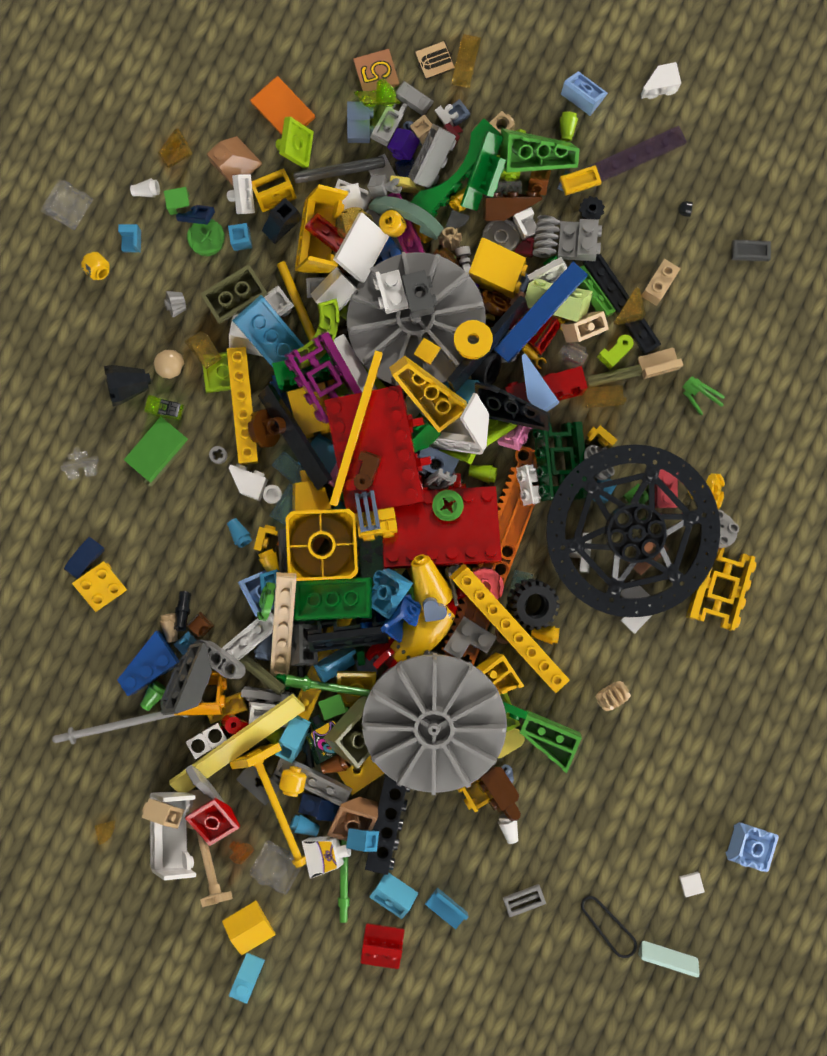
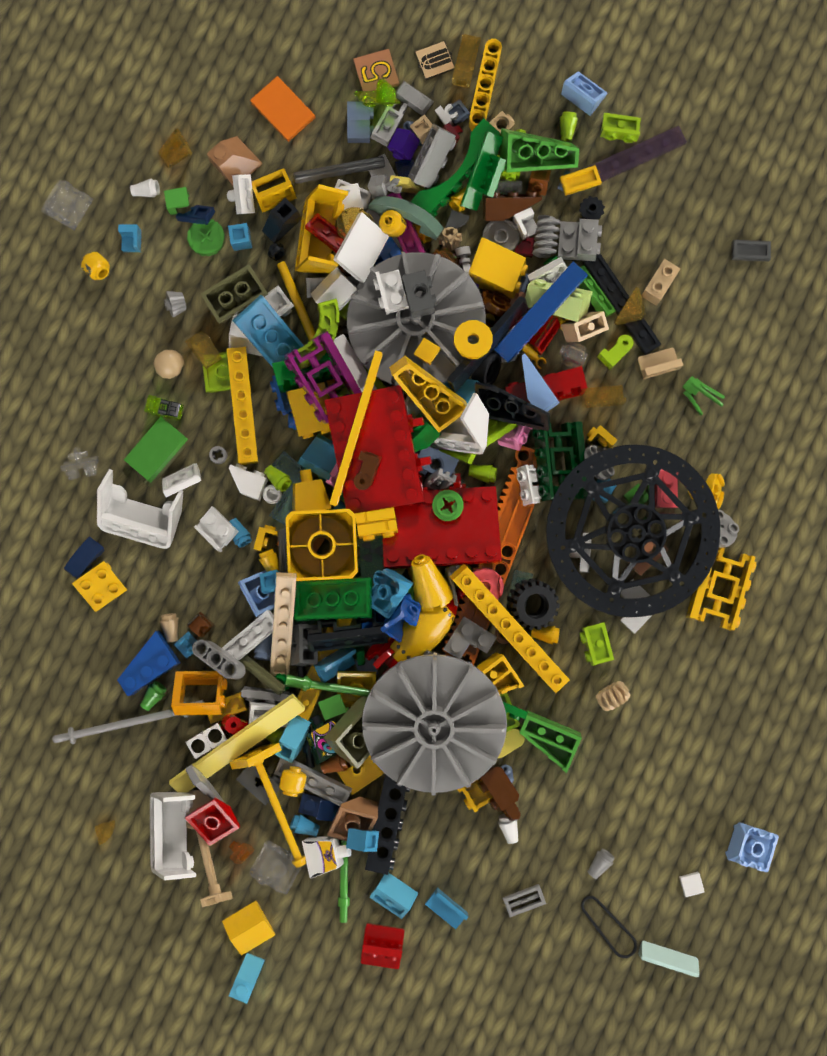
(125, 383): black cone -> none
(136, 519): none -> white windscreen
(162, 813): tan brick -> none
(181, 480): none -> white tile
(182, 611): black pin -> none
(187, 681): dark grey wedge -> none
(216, 529): none -> white plate
(264, 430): reddish brown tile -> none
(266, 601): bright green tile -> none
(276, 251): none -> black plate
(279, 479): none -> lime cone
(295, 142): lime tile -> none
(295, 438): black tile -> none
(364, 496): sand blue tile -> none
(433, 610): sand blue tile -> none
(485, 77): none -> yellow beam
(596, 643): none -> lime bracket
(601, 863): none -> light grey cone
(615, 375): olive axle -> none
(620, 127): none -> lime bracket
(663, 81): white slope -> none
(685, 208): black hinge -> none

